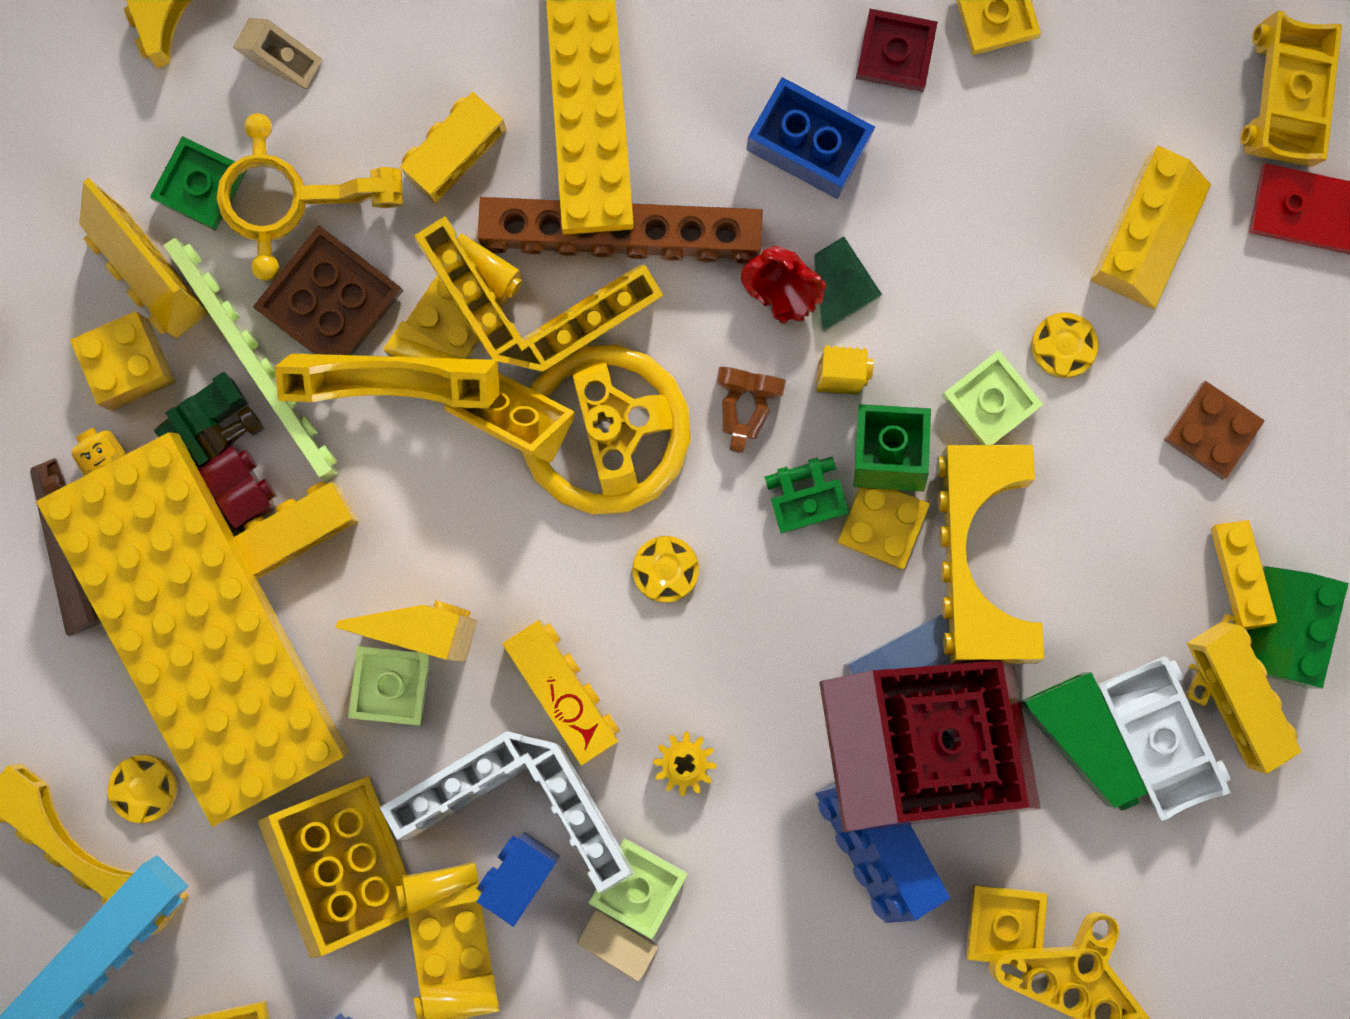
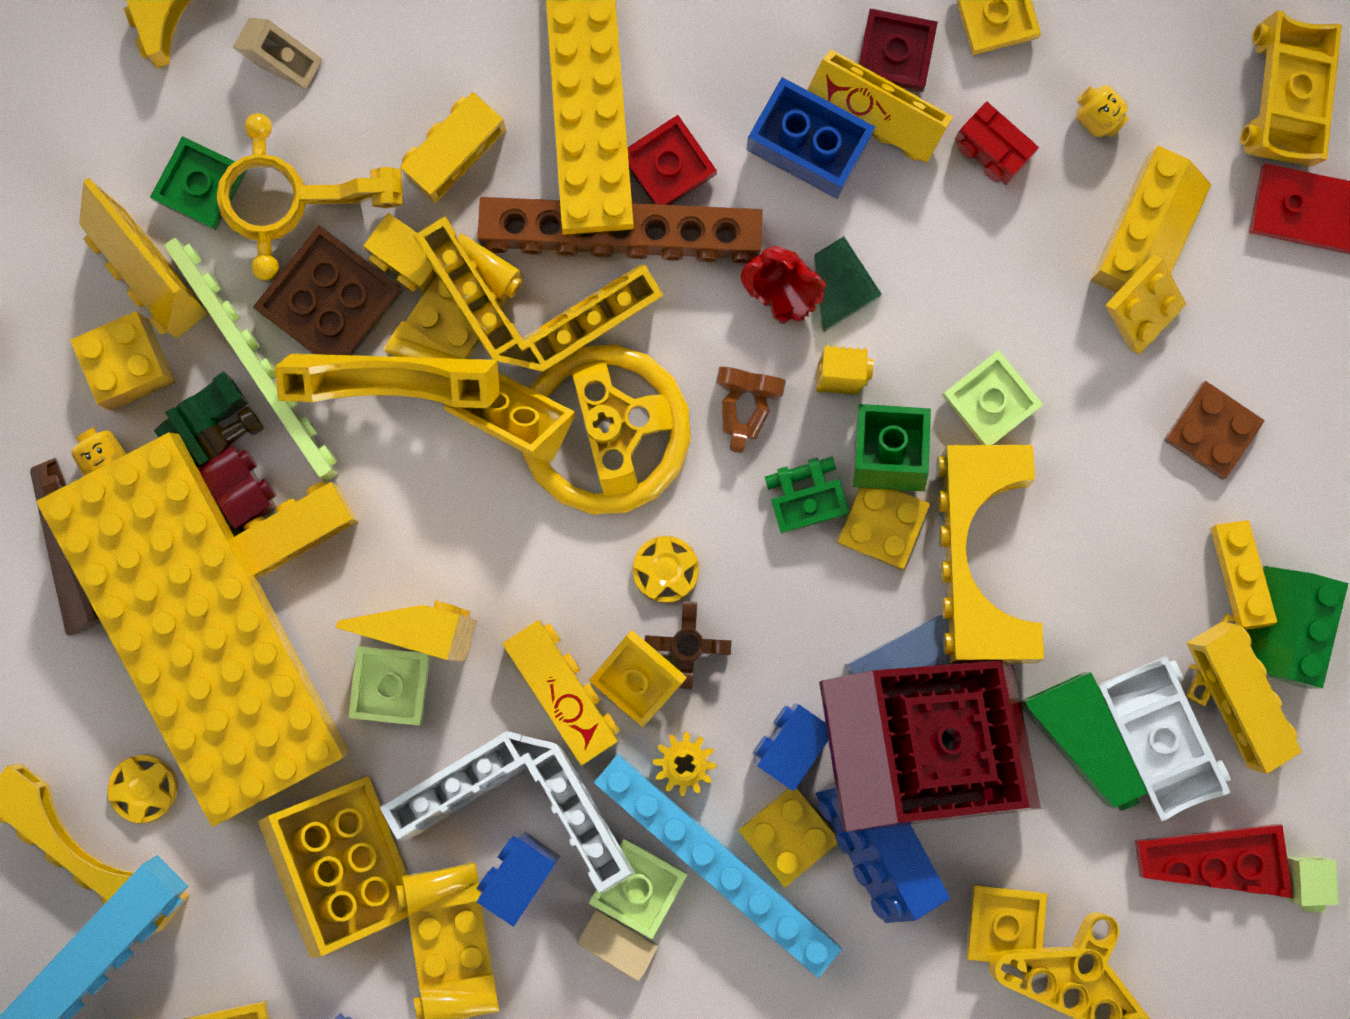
(395, 249): none -> yellow brick
(637, 678): none -> yellow plate
(669, 163): none -> red plate
(688, 627): none -> reddish brown pin
(718, 865): none -> medium azure brick
(788, 836): none -> yellow plate
(792, 745): none -> blue brick
(894, 112): none -> yellow brick
(995, 144): none -> red brick
(1065, 345): yellow wheel -> none
(1102, 111): none -> yellow head
(1146, 304): none -> yellow plate
(1224, 859): none -> red wing
(1313, 882): none -> yellowish green brick

